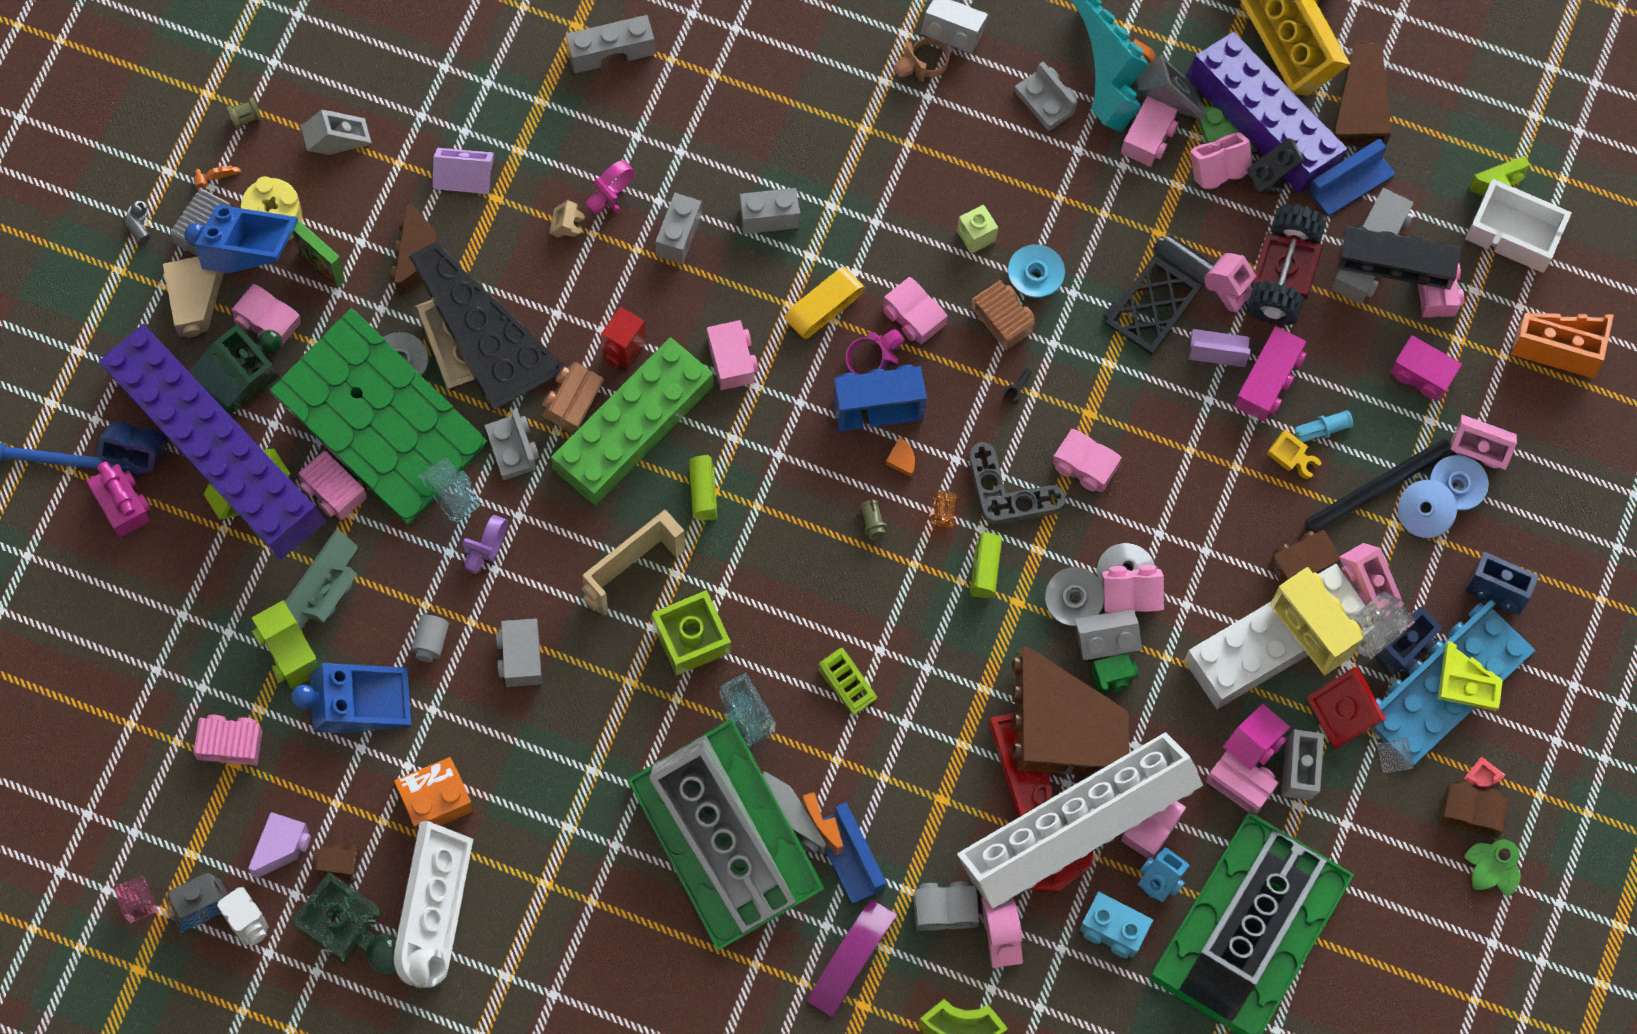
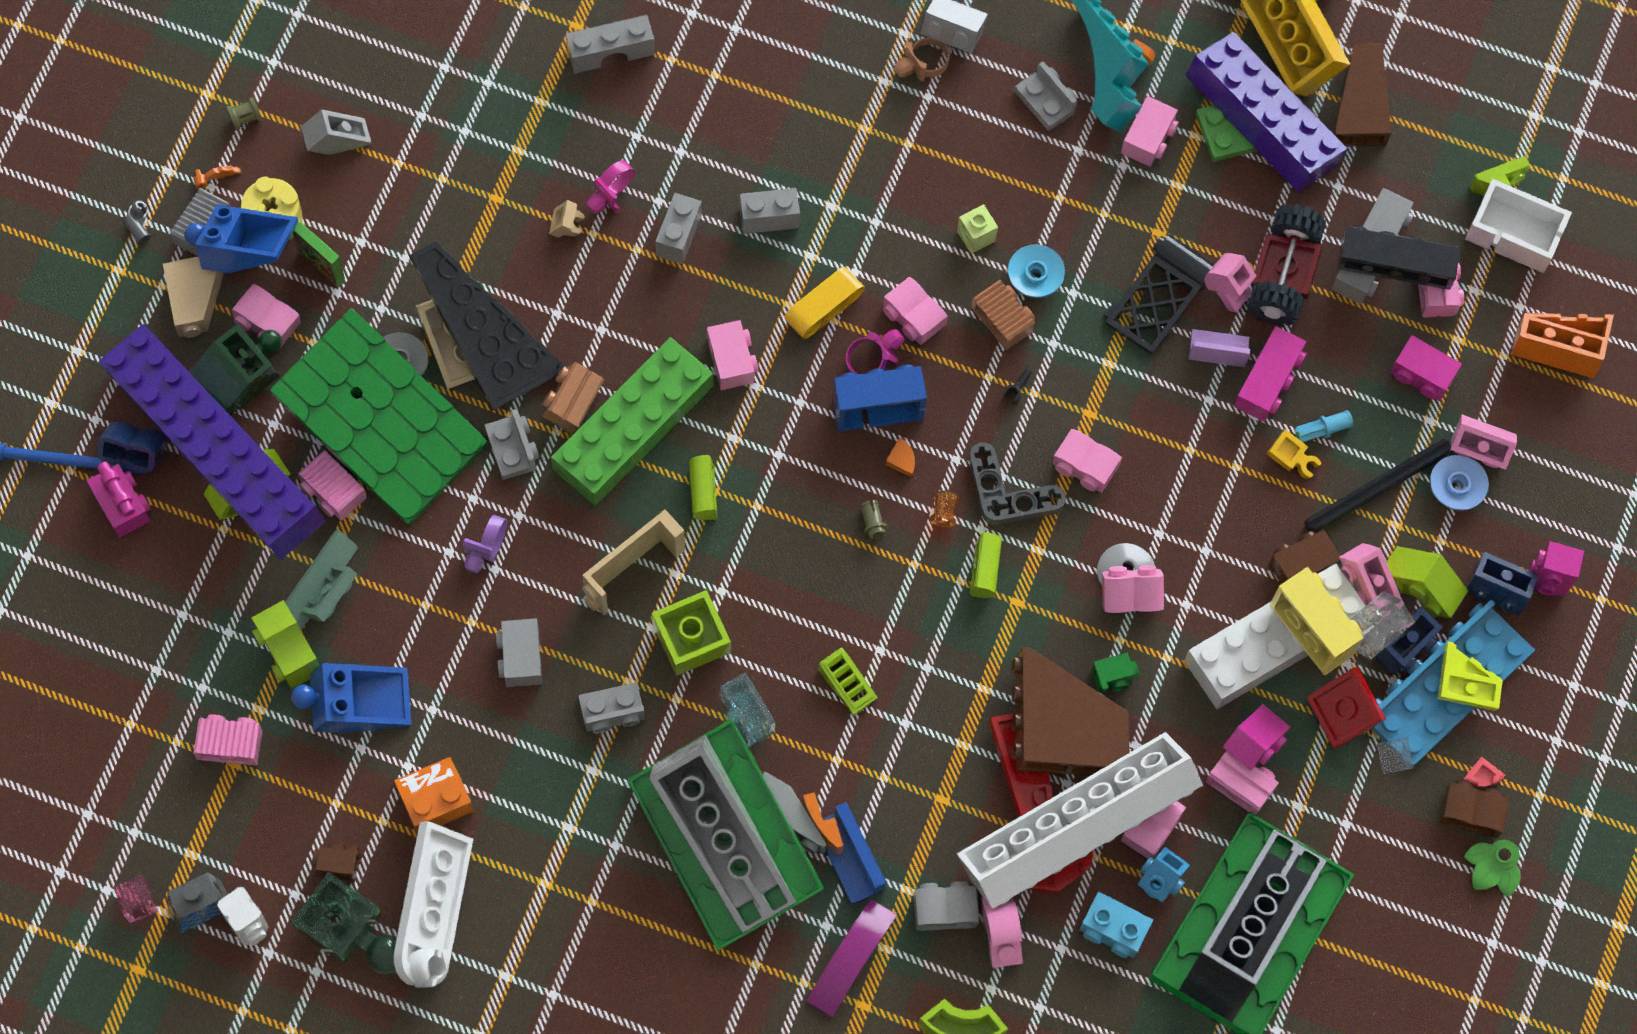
(279, 844): lavender slope -> none
(415, 236): reddish brown slope -> none
(429, 638): light grey brick -> none
(450, 489): clear light blue brick -> none
(462, 170): lavender panel -> none
(612, 708): none -> light grey bracket
(623, 339): red brick -> none
(1073, 581): light grey dish -> none
(1108, 634): light grey brick -> none
(1170, 87): dark grey slope -> none
(1221, 160): bright pink brick -> none
(1274, 166): black bracket -> none
(1302, 765): light grey brick -> none
(1351, 179): blue panel -> none
(1428, 579): none -> lime brick
(1438, 519): light blue dish -> none
(1557, 568): none -> dark pink brick

